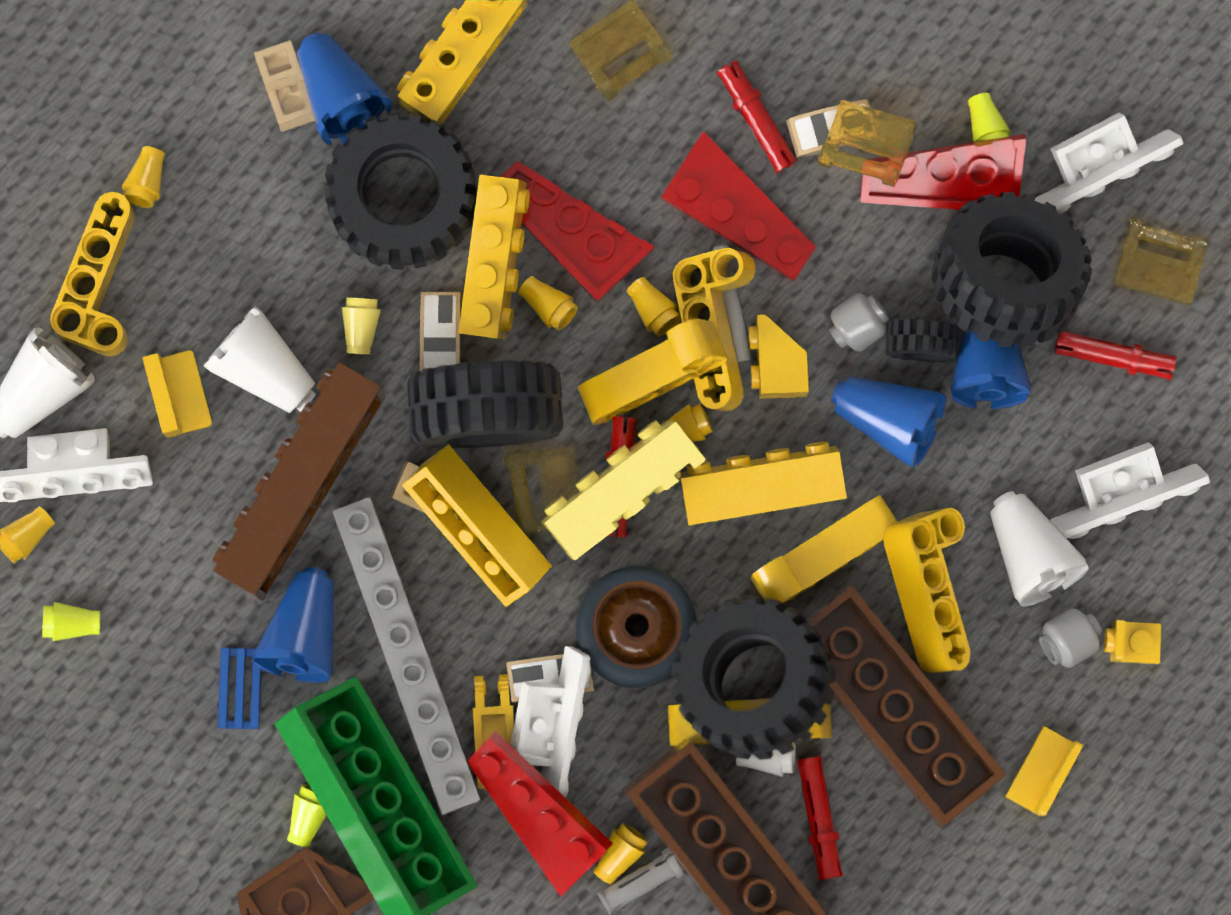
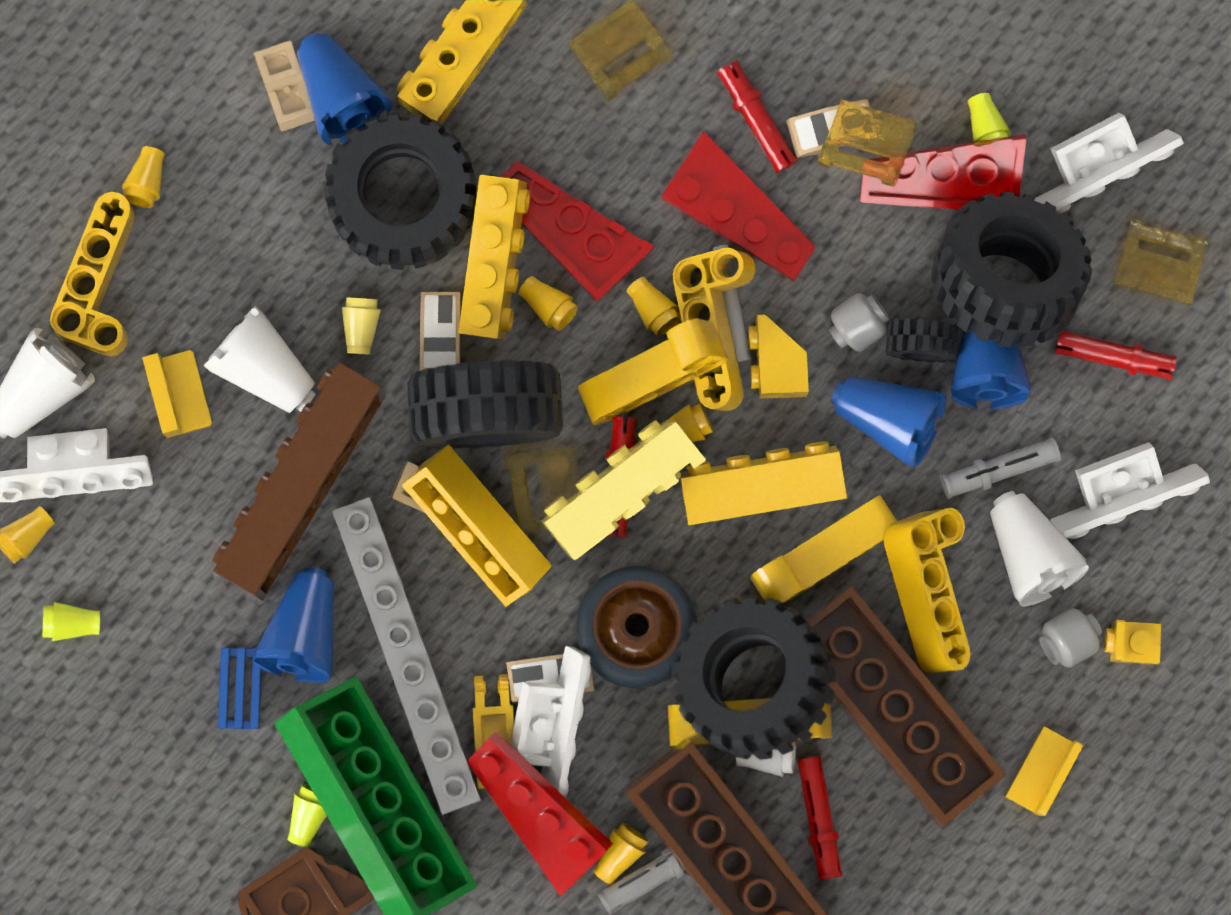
(1042, 453): none -> light grey pin

